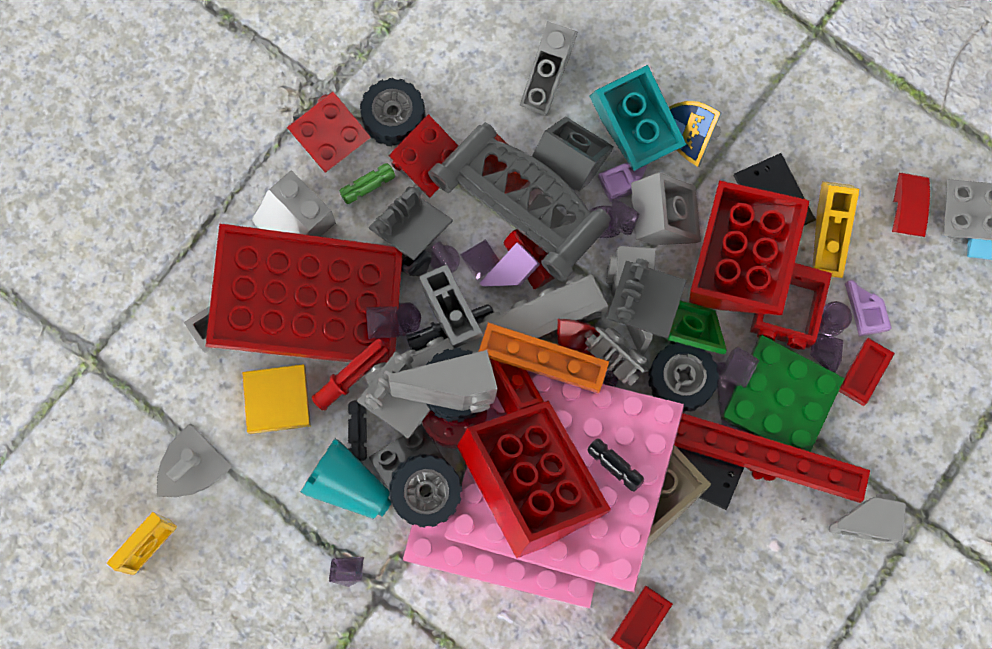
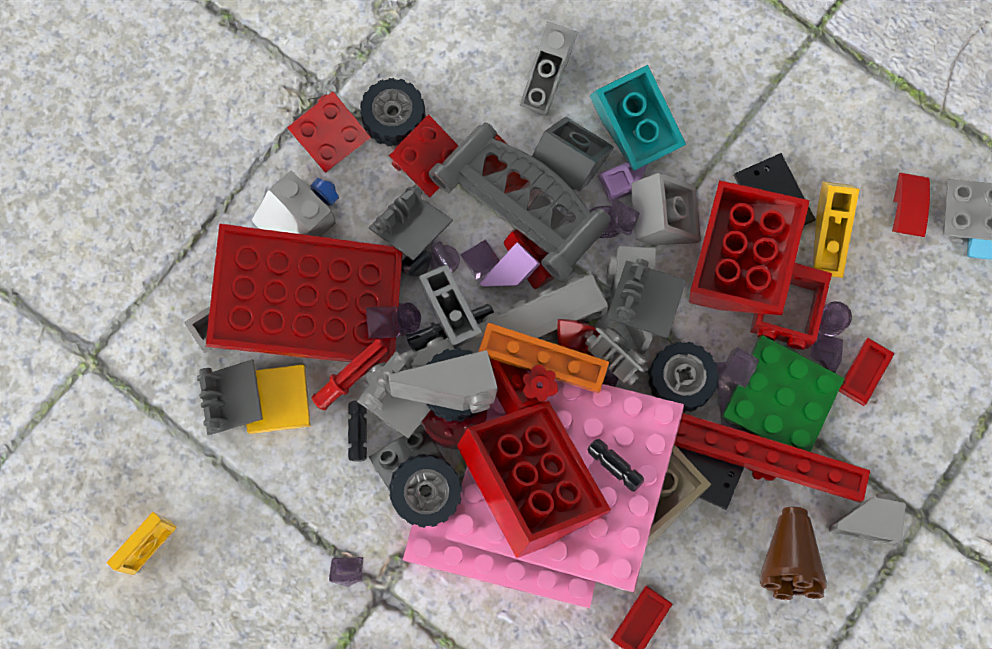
(189, 465): light grey shield -> none
(229, 397): none -> dark grey hinge
(325, 191): none -> blue tile
(347, 483): teal cone -> none
(367, 183): bright green axle -> none
(539, 374): none -> red plant
(697, 125): shield -> none
(697, 328): green slope -> none
(793, 558): none -> reddish brown cone
(868, 310): lavender tile -> none

